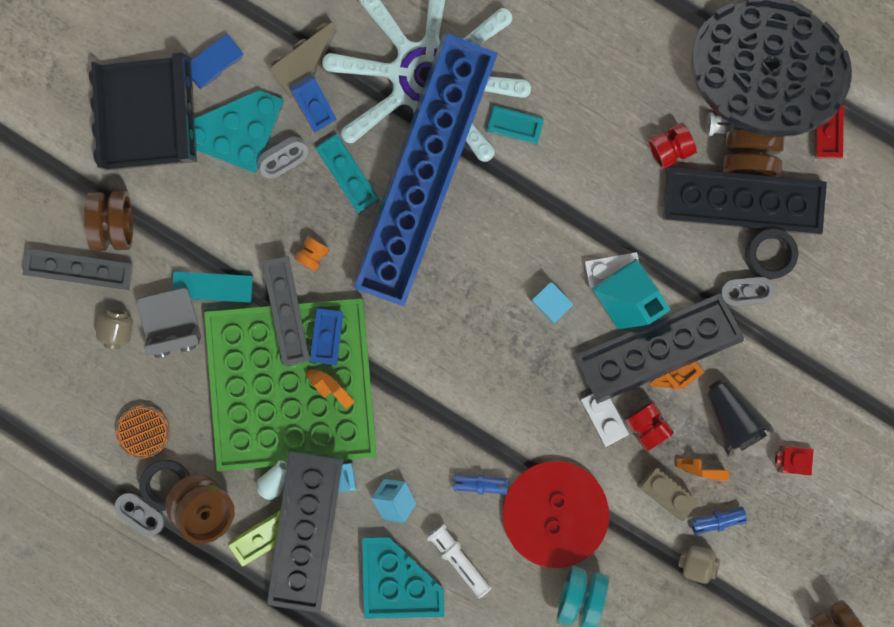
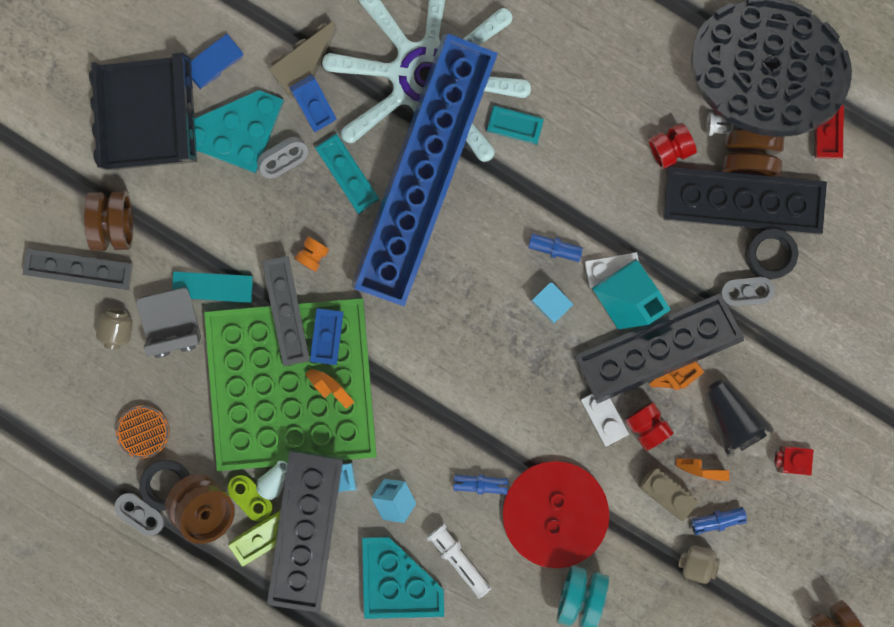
(249, 498): none -> lime plate
(555, 247): none -> blue pin

